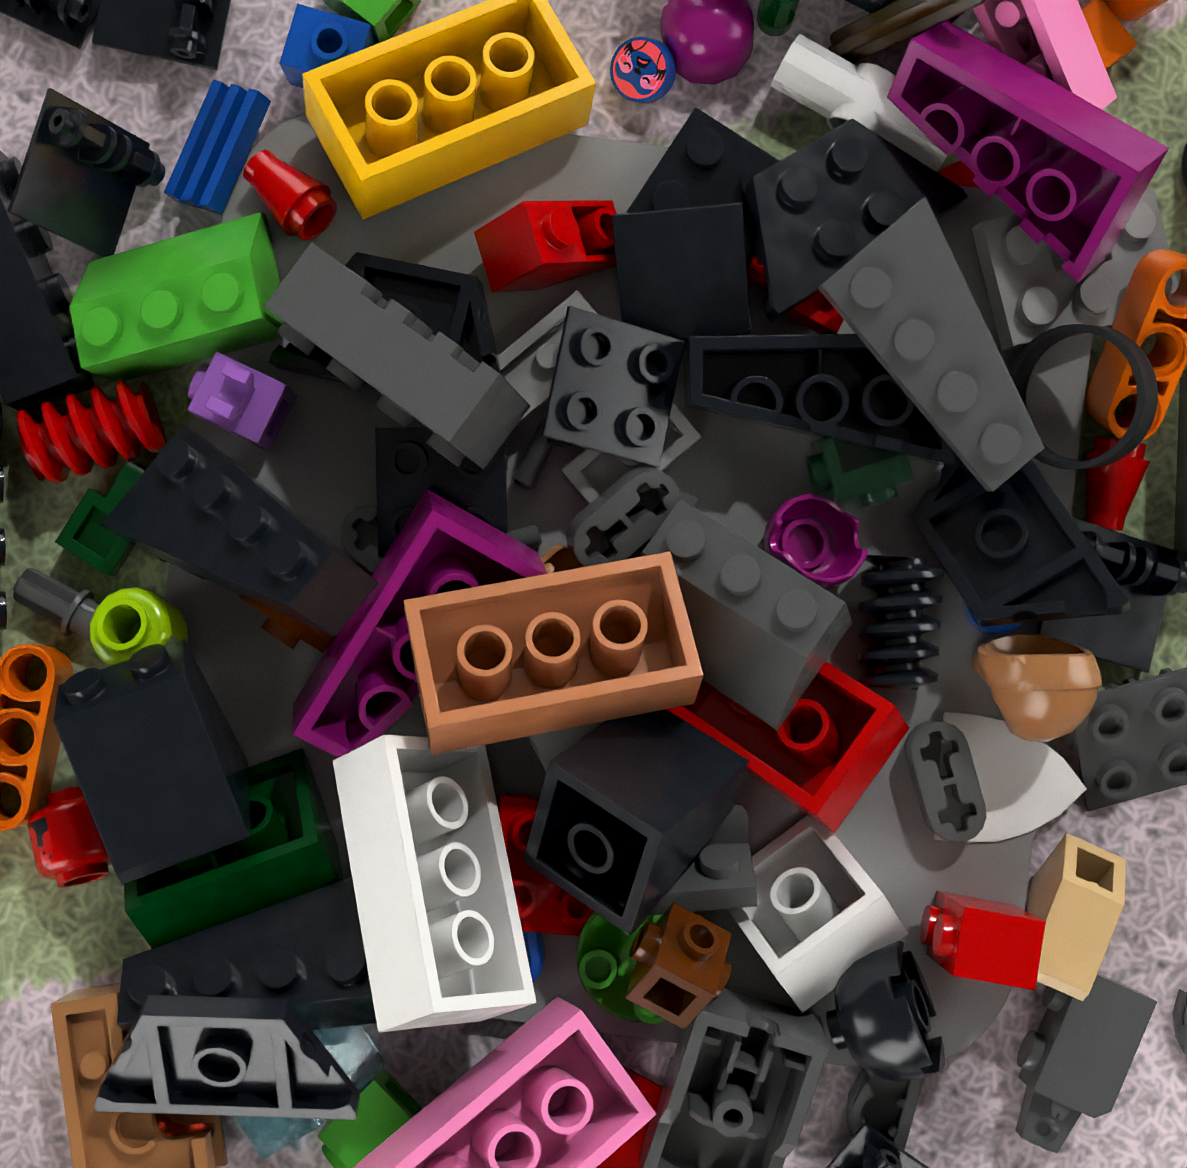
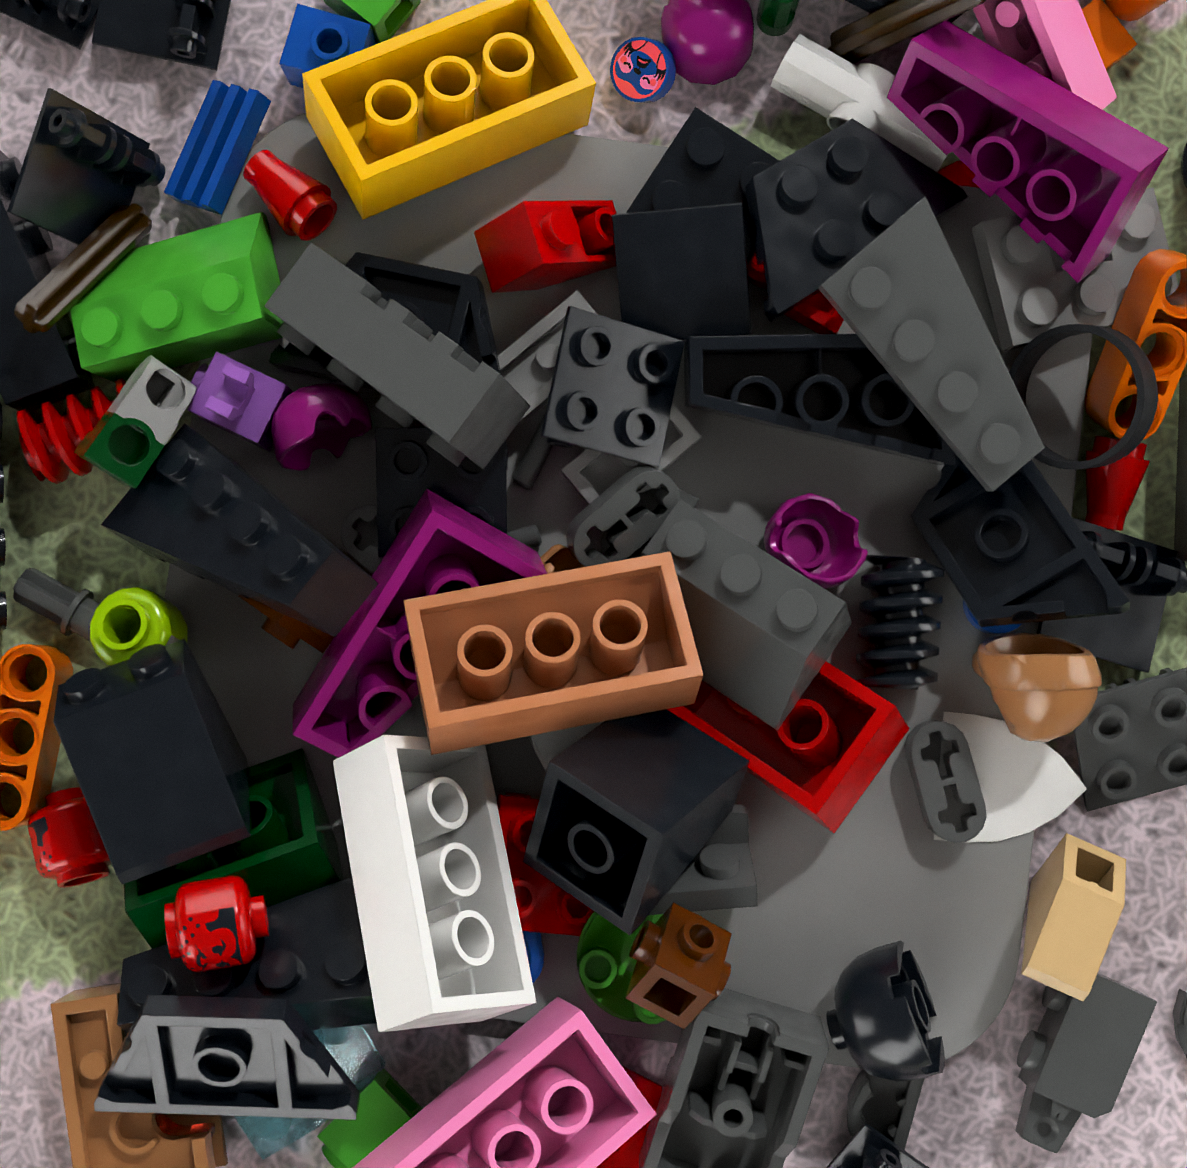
(82, 268): none -> dark brown axle
(85, 534): dark green plate -> none
(138, 422): none -> leg
(215, 923): none -> red head
(317, 419): none -> magenta hair
(814, 911): white slope -> none
(869, 482): clear green bracket -> none
(983, 939): red brick -> none

